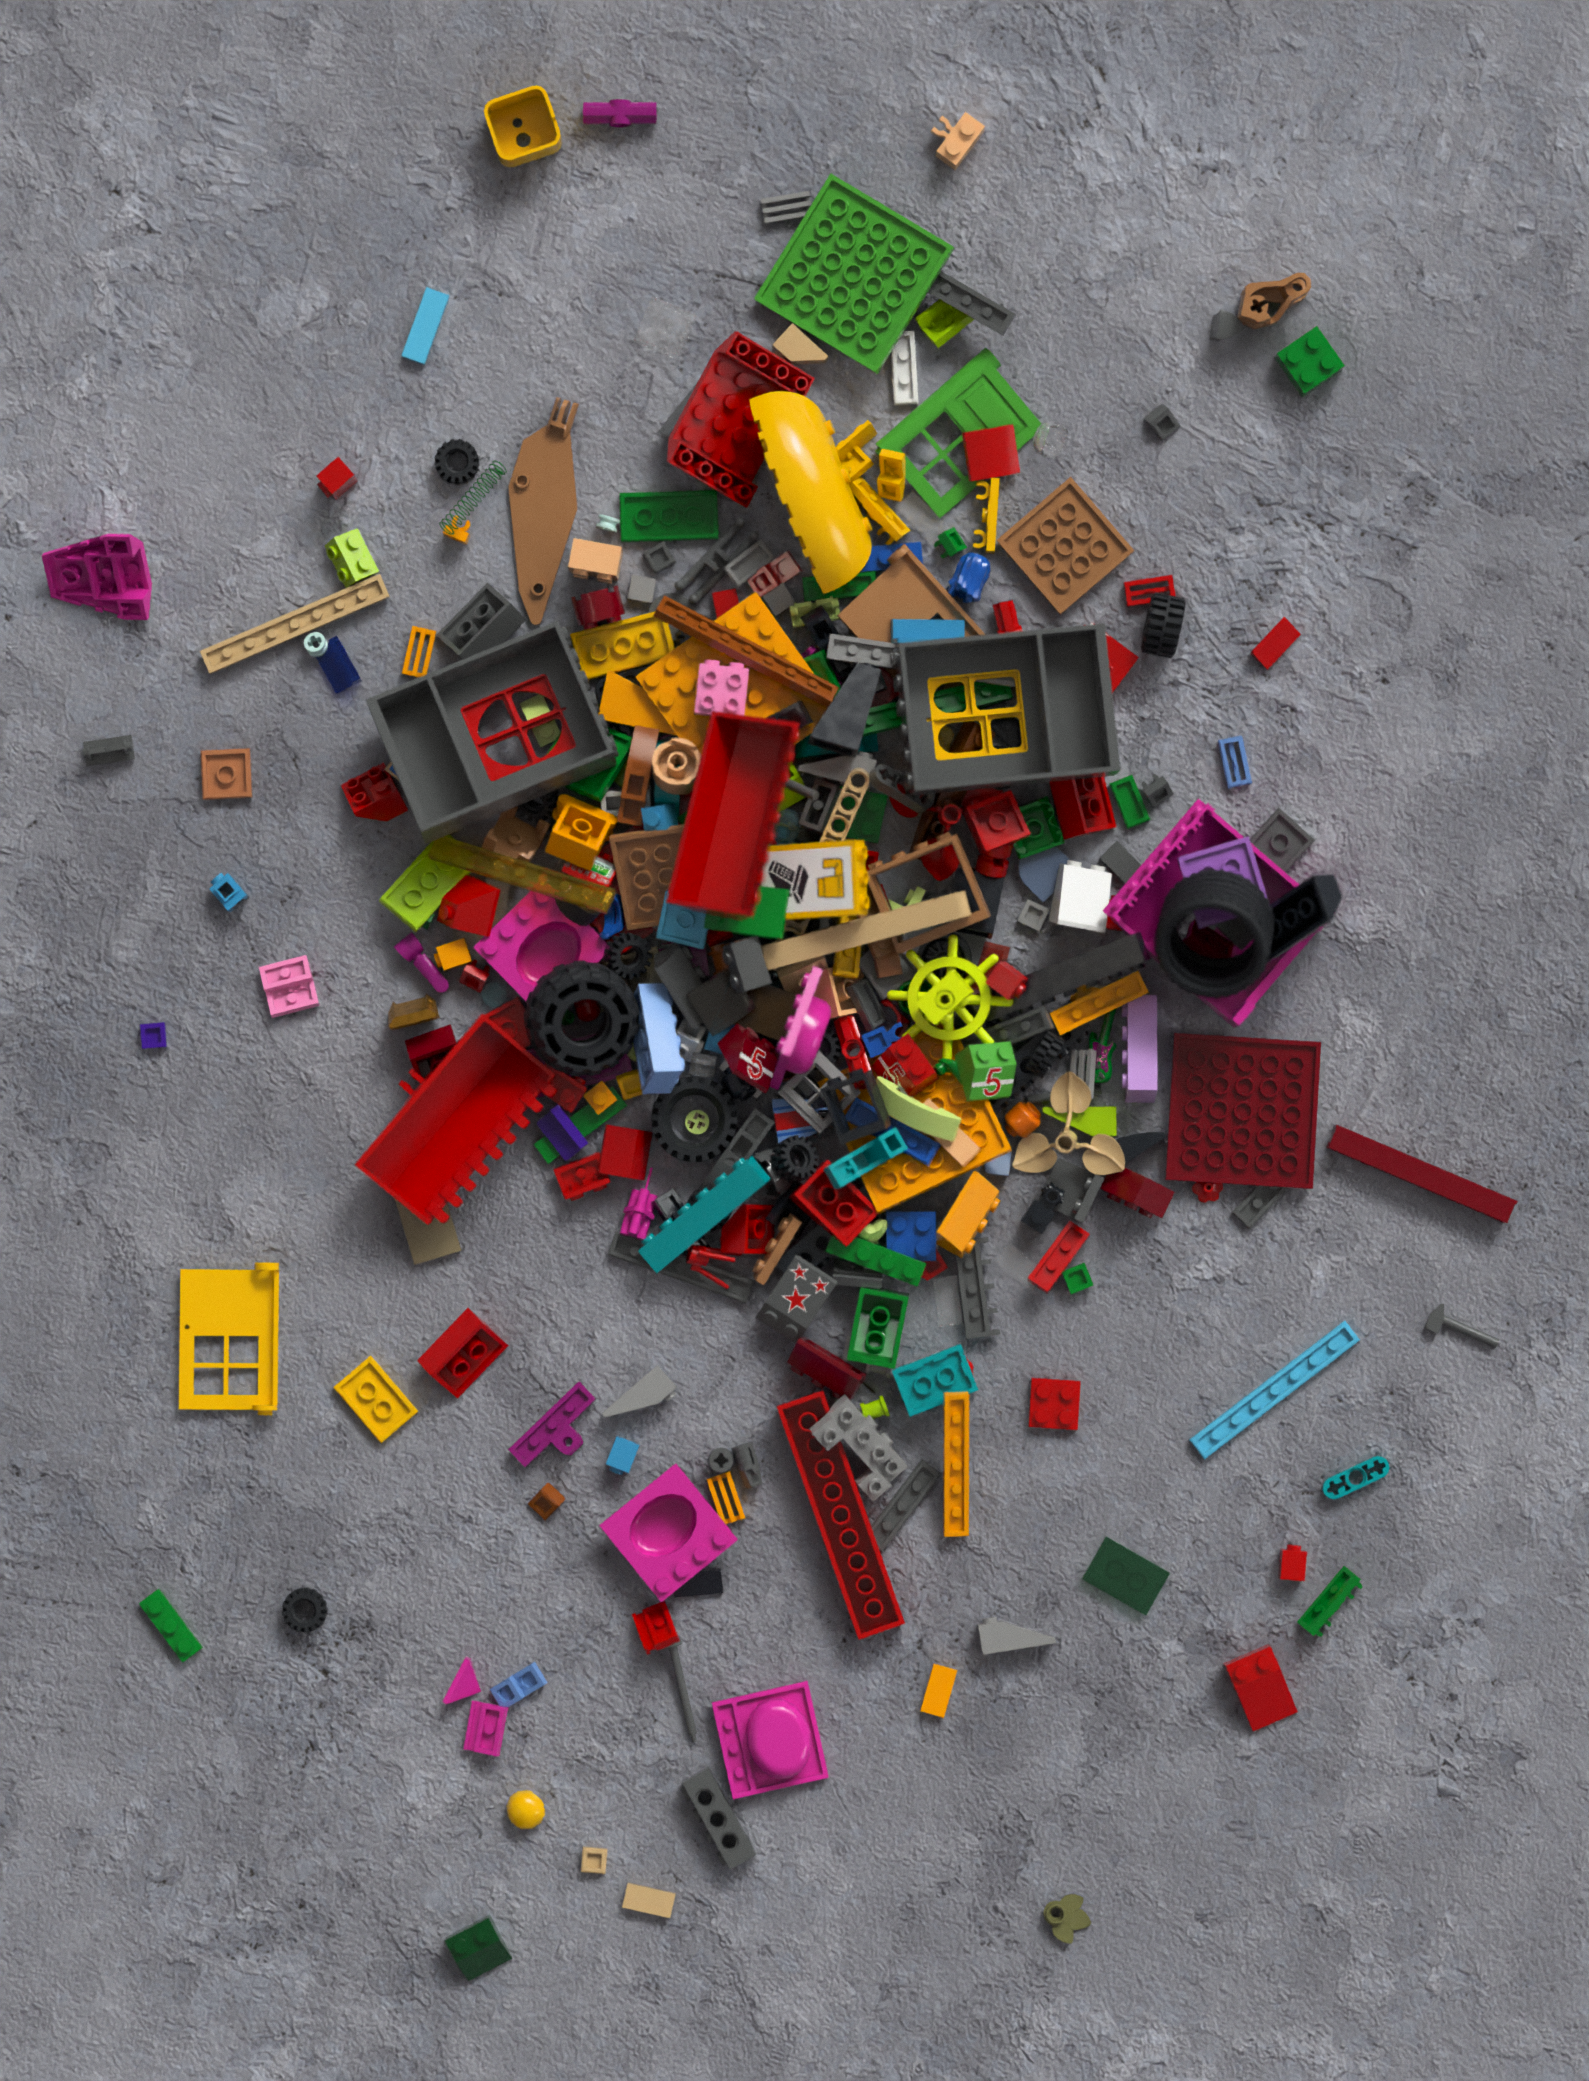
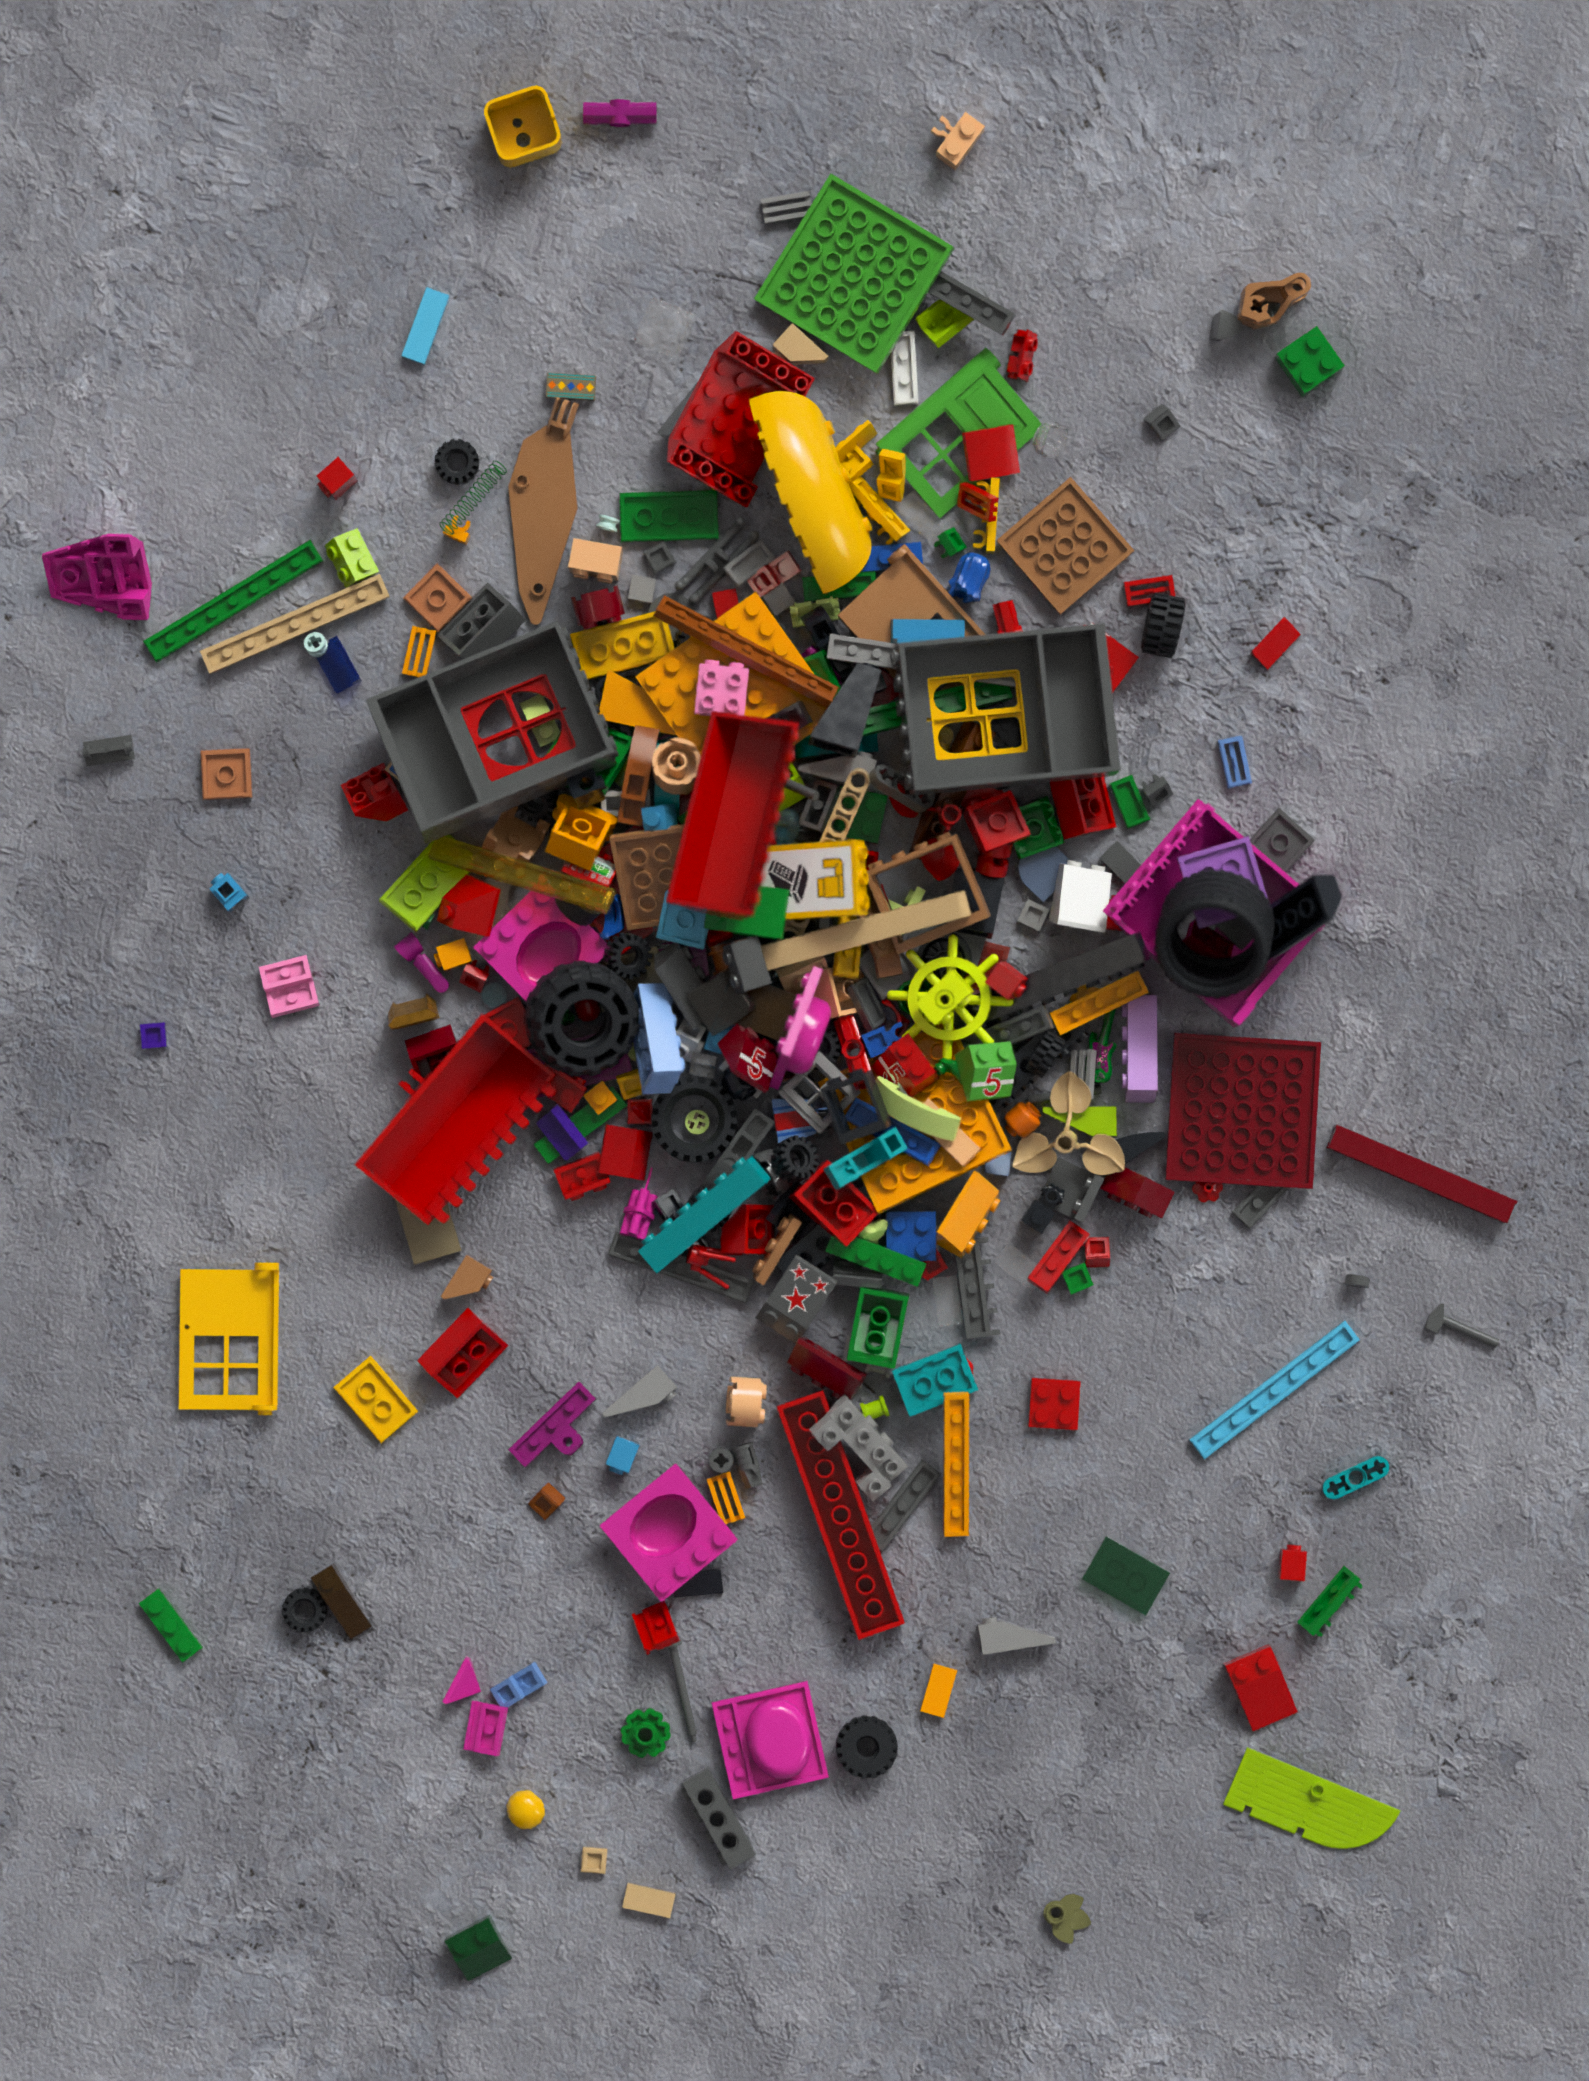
(233, 601): none -> green tile
(341, 1601): none -> dark brown slope
(437, 597): none -> nougat tile
(468, 1278): none -> medium nougat slope
(571, 386): none -> dark tan tile
(579, 782): none -> black brick
(639, 1111): none -> red tile
(645, 1732): none -> green plant
(744, 1402): none -> light nougat brick
(866, 1728): none -> black tyre
(978, 497): none -> red tile
(1025, 344): none -> red hinge
(1097, 1252): none -> red slope
(1297, 1798): none -> lime door
(1357, 1281): none -> dark grey tile

